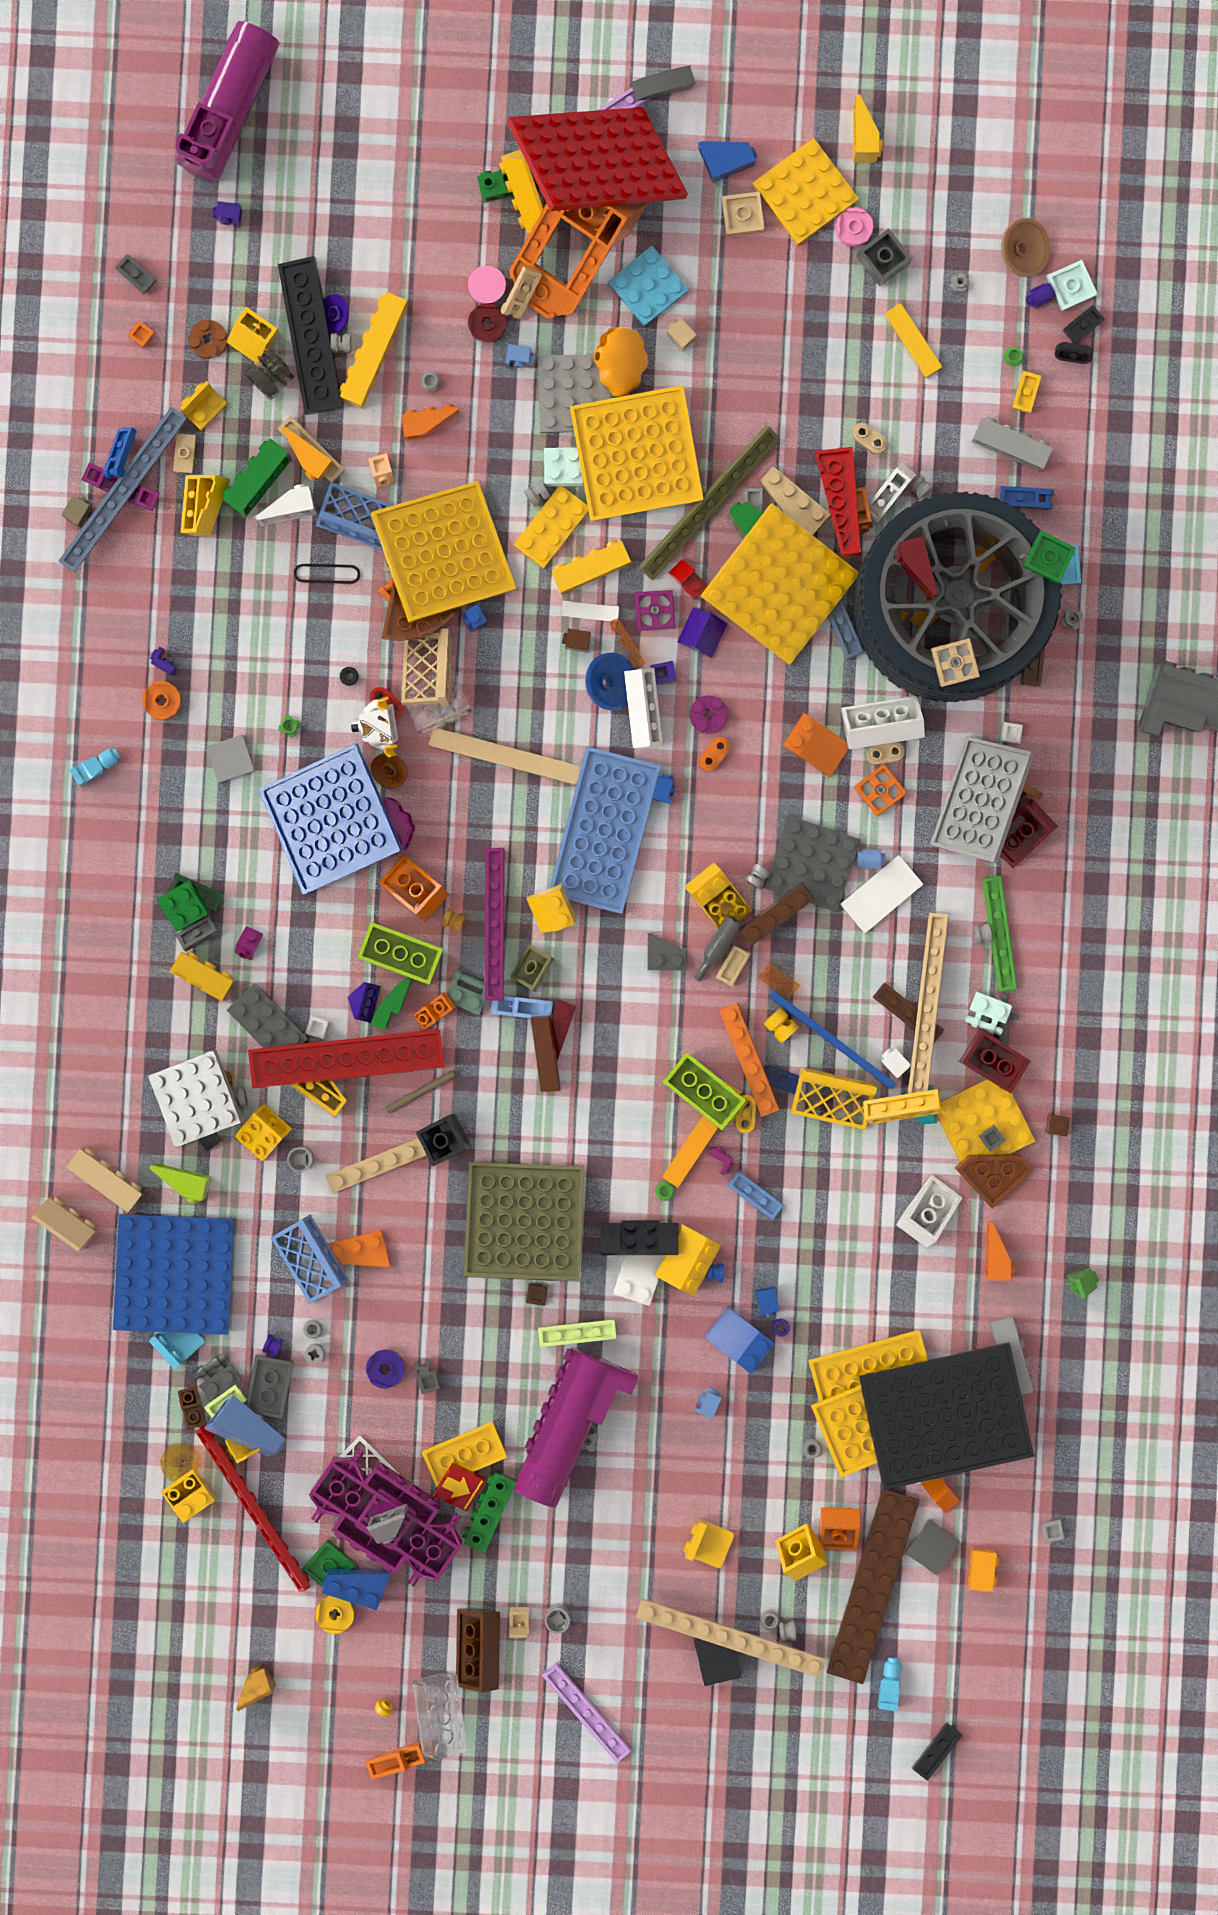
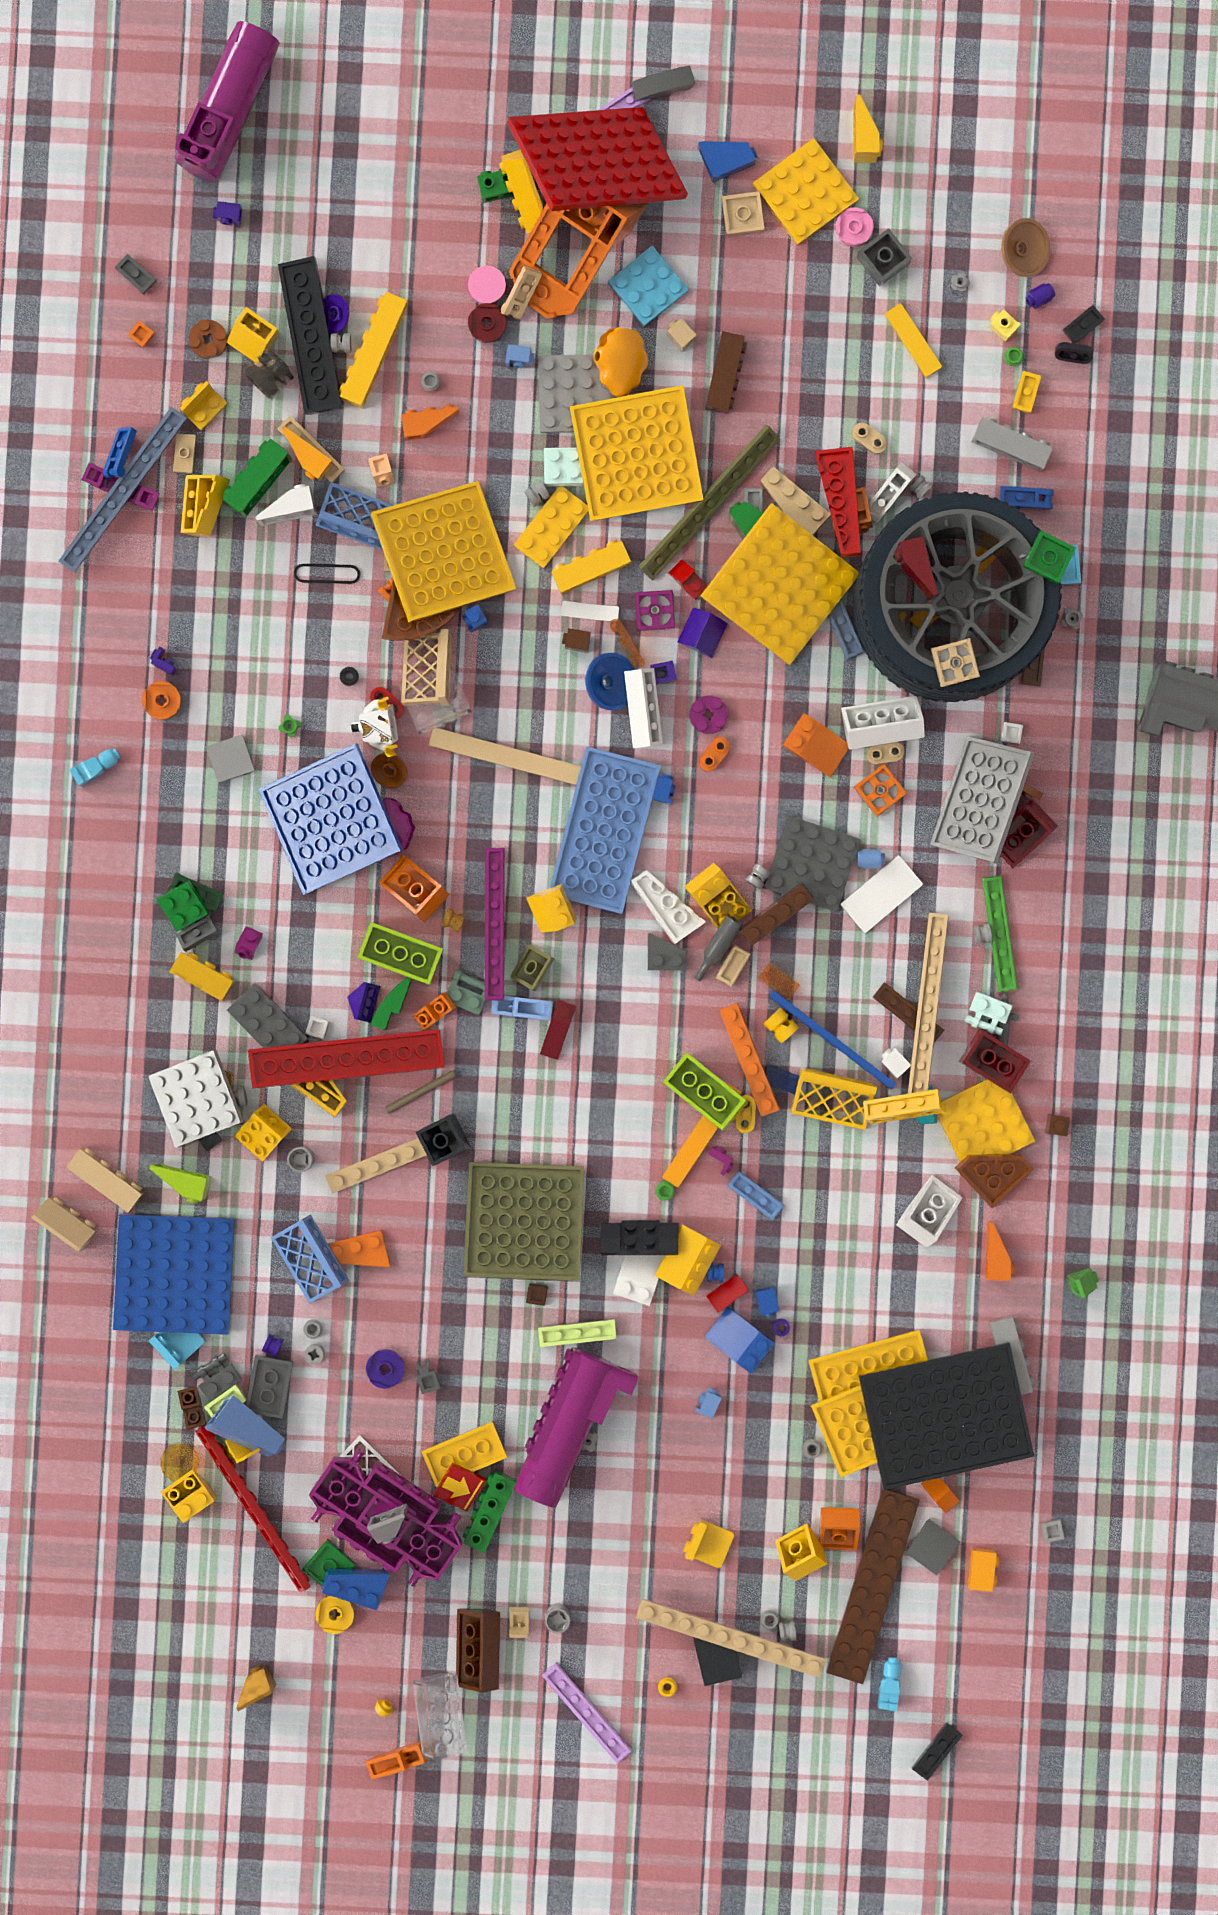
(77, 510): dark tan brick -> none
(545, 1053): reddish brown tile -> none
(666, 907): none -> white wing
(667, 1693): none -> yellow plate
(725, 371): none -> reddish brown brick
(727, 1293): none -> red slope
(991, 1138): dark grey plate -> none
(1002, 331): none -> light yellow brick
(1072, 285): light aqua plate -> none

